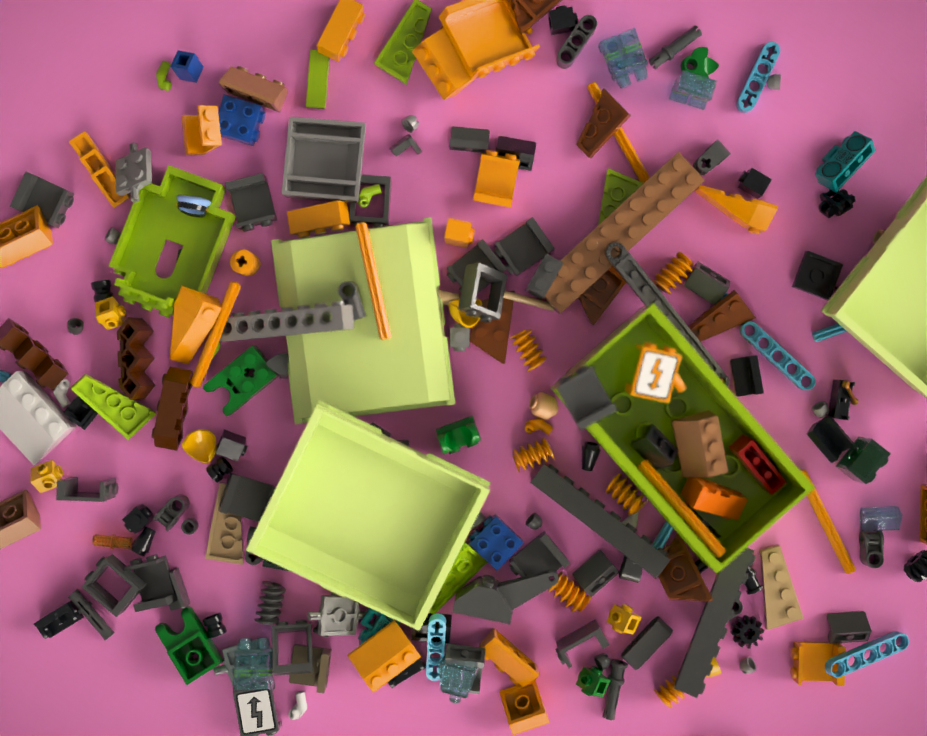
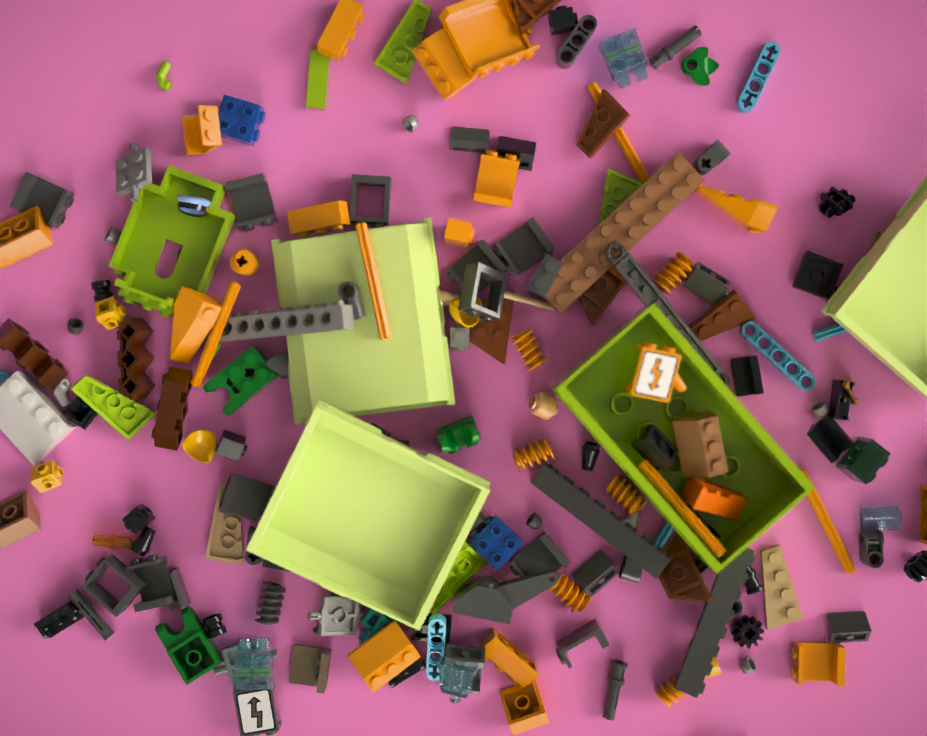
(68, 490): dark grey panel -> none
(98, 167): light orange slope -> none
(170, 514): dark grey piece -> none
(187, 66): blue brick -> none
(189, 526): dark grey hinge -> none
(219, 469): black wheel -> none
(254, 88): medium nougat slope -> none
(283, 627): dark grey window -> none
(300, 707): white arm -> none
(323, 159): light grey slope -> none
(367, 193): lime arm -> none
(403, 144): dark grey tile -> none
(537, 424): light orange arm -> none
(585, 397): dark grey panel -> none
(592, 681): green brick -> none
(602, 661): dark grey hinge -> none
(623, 619): yellow brick -> none
(646, 643): dark grey beam -> none
(693, 85): clear light blue hips -> none
(754, 182): black brick -> none
(757, 464): red brick -> none
(774, 81): light grey hinge -> none
(844, 161): teal piece -> none
(858, 653): medium azure beam -> none

